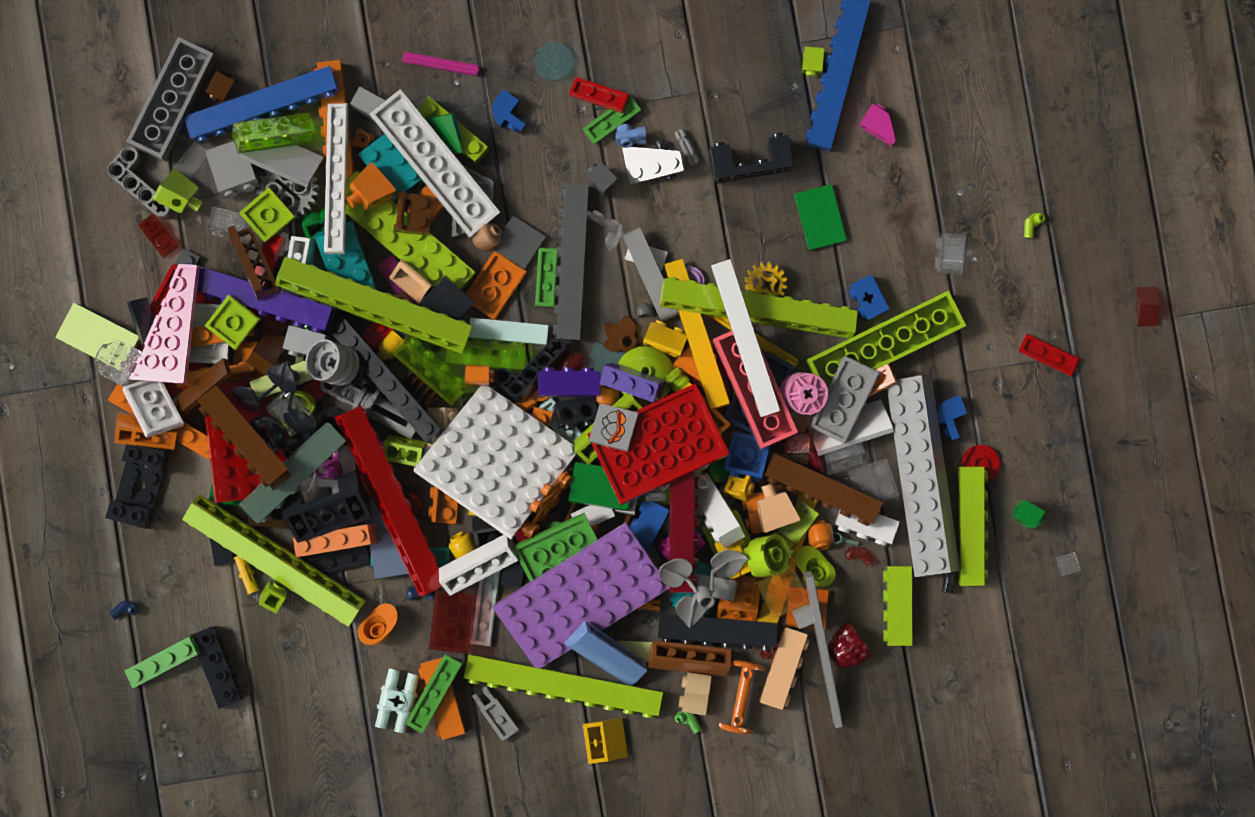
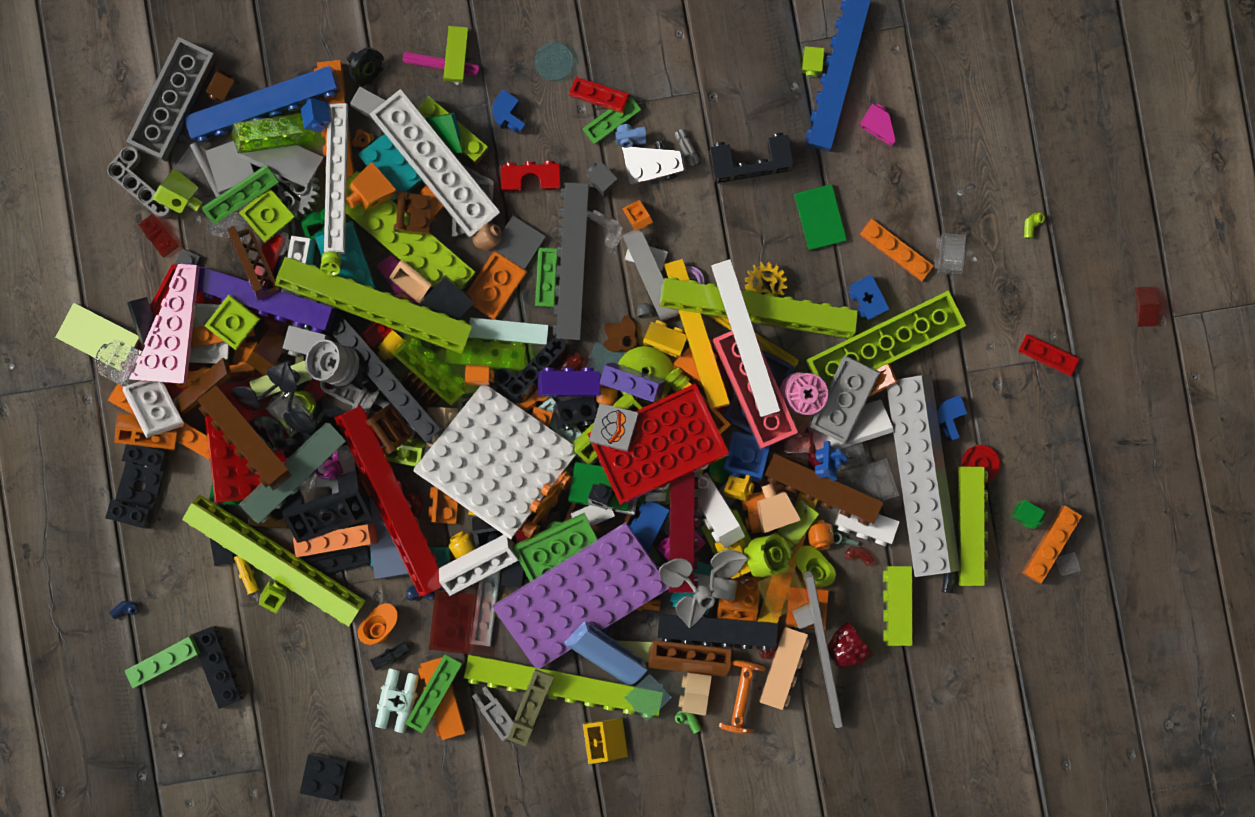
(205, 167): none -> light grey bar
(240, 194): none -> bright green plate
(315, 115): none -> blue brick
(324, 777): none -> black brick
(330, 263): none -> lime wheel
(365, 66): none -> black tile
(390, 655): none -> black pin
(393, 425): none -> reddish brown plate
(455, 54): none -> lime tile
(513, 175): none -> red arch
(530, 707): none -> olive slope
(600, 496): none -> black brick
(637, 215): none -> orange plate
(648, 697): none -> clear light blue piece
(831, 459): none -> blue hips
(896, 250): none -> orange plate
(1051, 544): none -> orange brick

